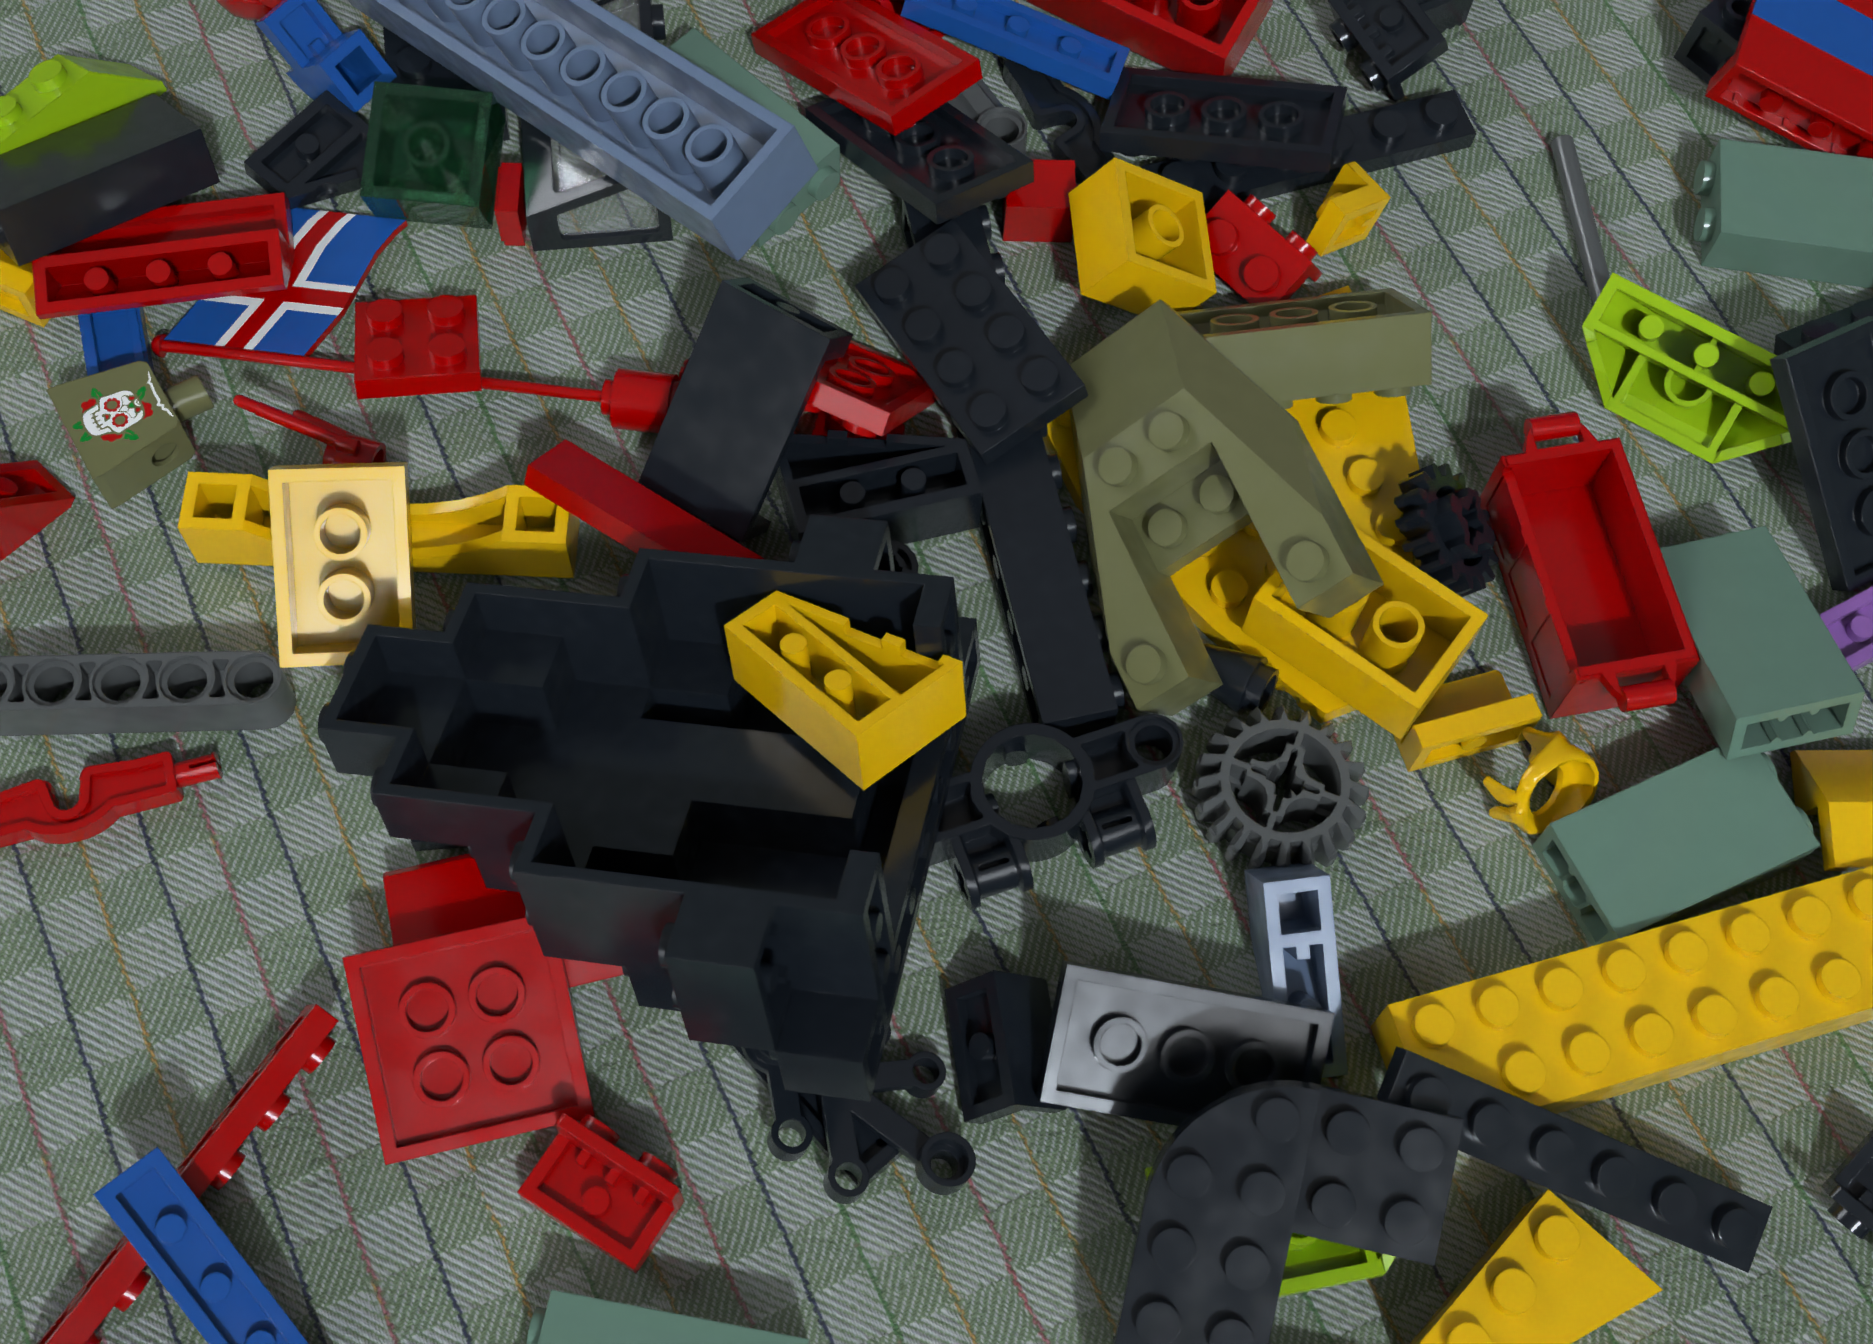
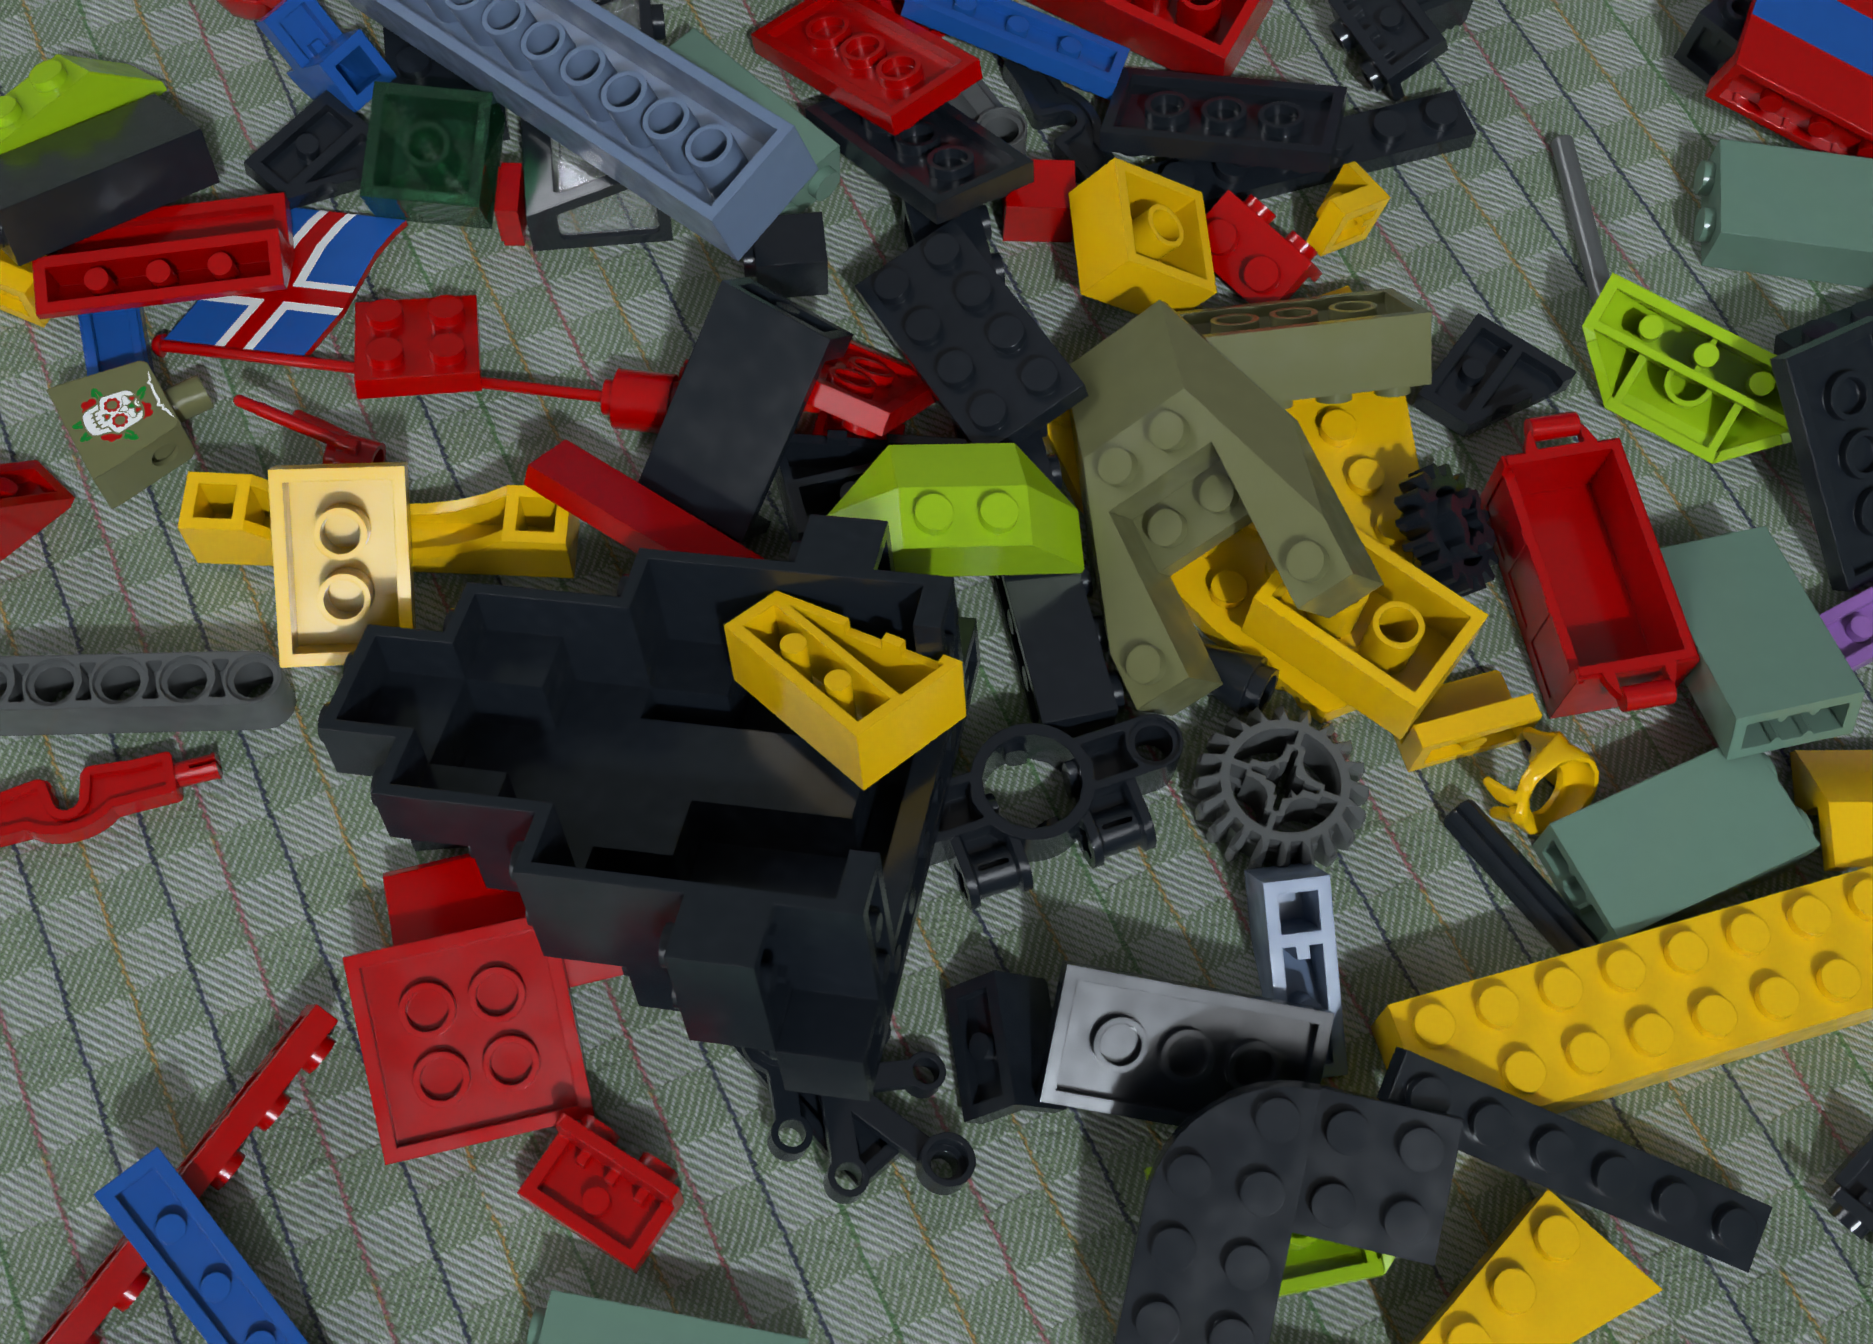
(791, 256): none -> black brick
(968, 511): none -> lime wedge
(1489, 379): none -> black wing
(1518, 879): none -> black axle

